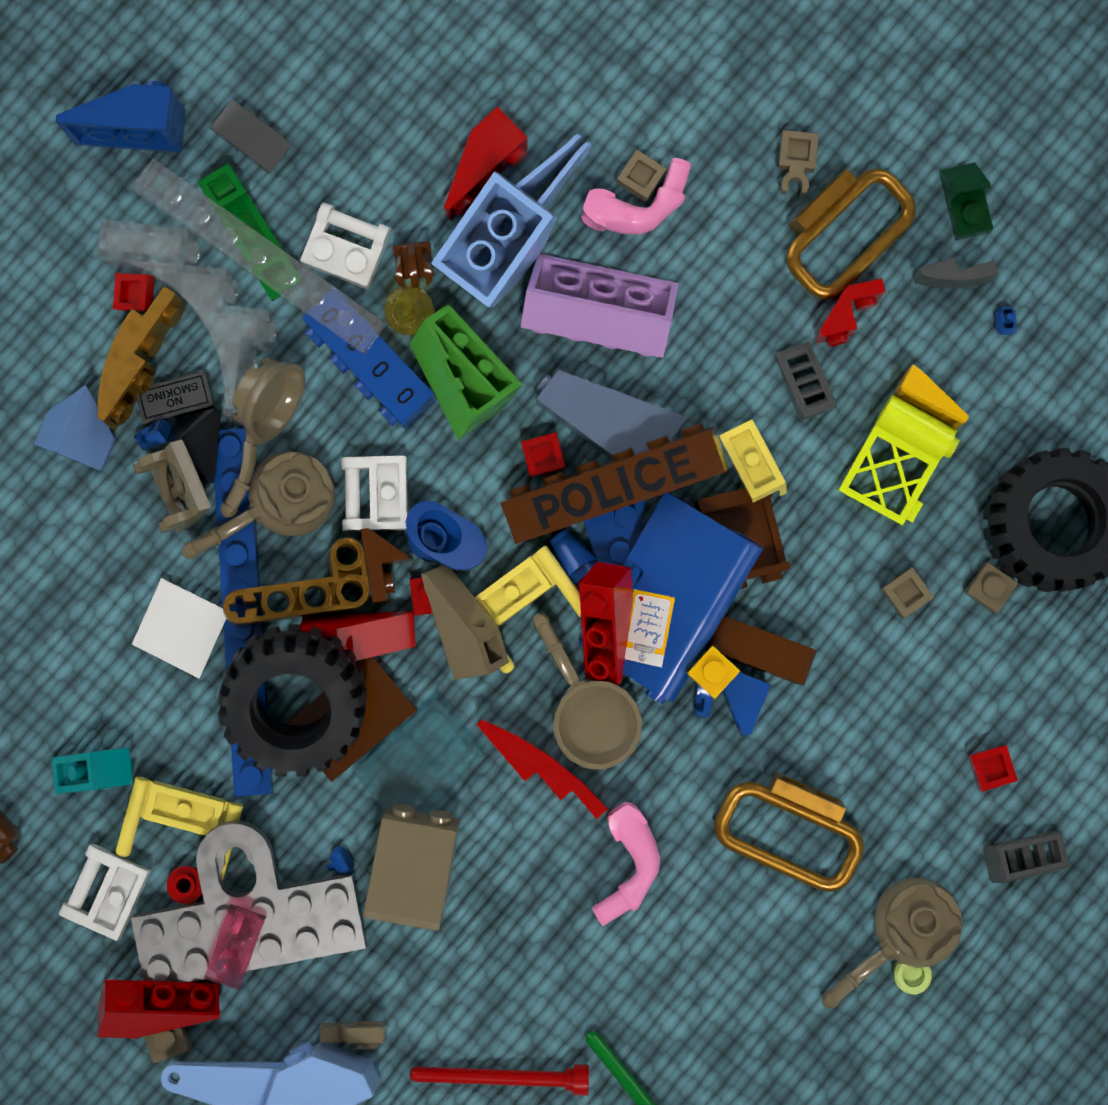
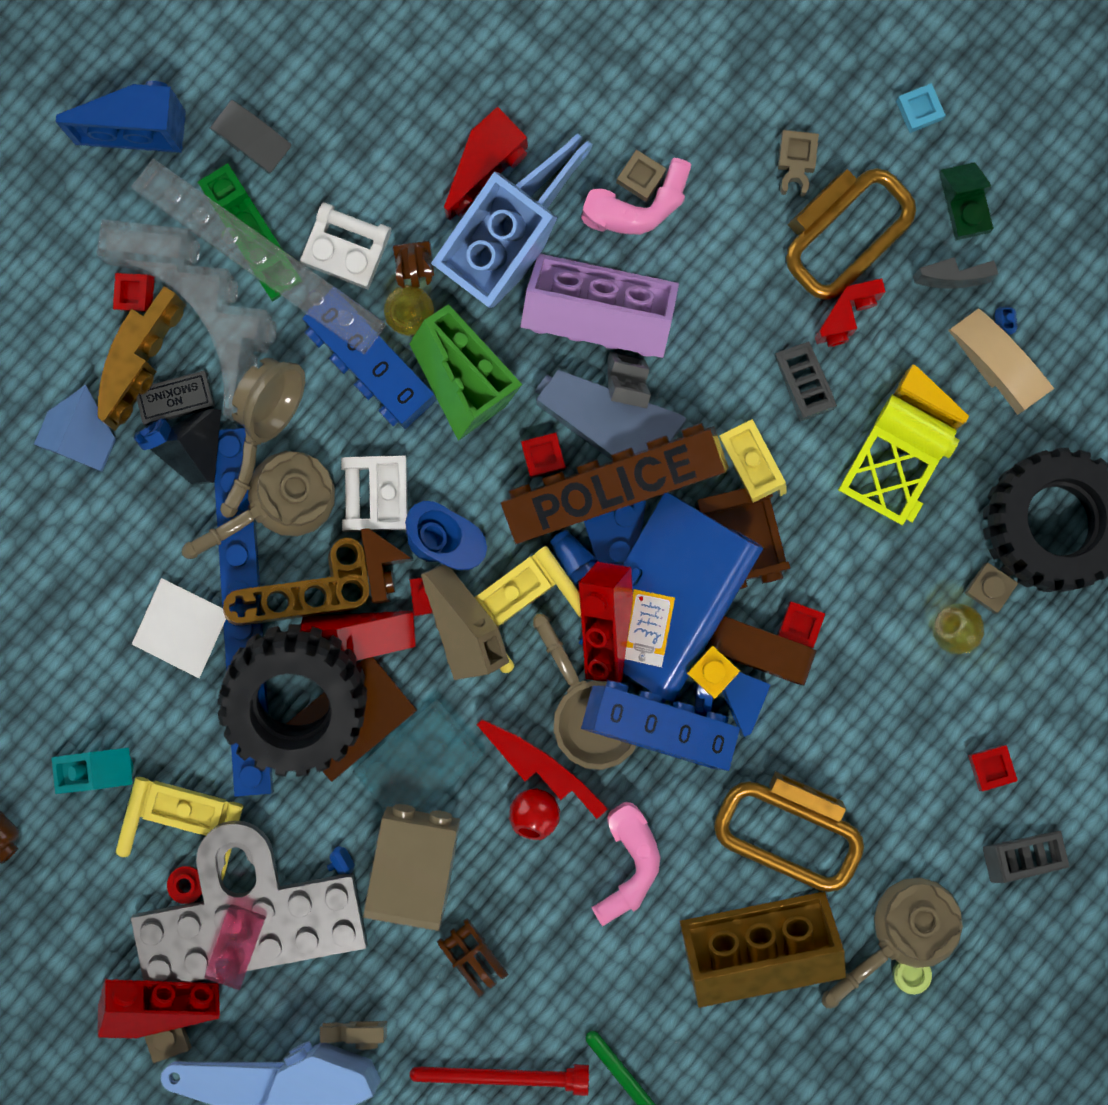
(115, 897): white plate -> none
(172, 491): dark tan piece -> none
(472, 957): none -> reddish brown arm
(534, 814): none -> red piece
(628, 379): none -> dark grey slope
(660, 727): none -> blue brick
(763, 949): none -> pearl gold slope
(801, 624): none -> red plate
(907, 593): dark tan plate -> none
(920, 108): none -> medium azure plate
(958, 629): none -> clear yellow piece
(1001, 361): none -> tan slope

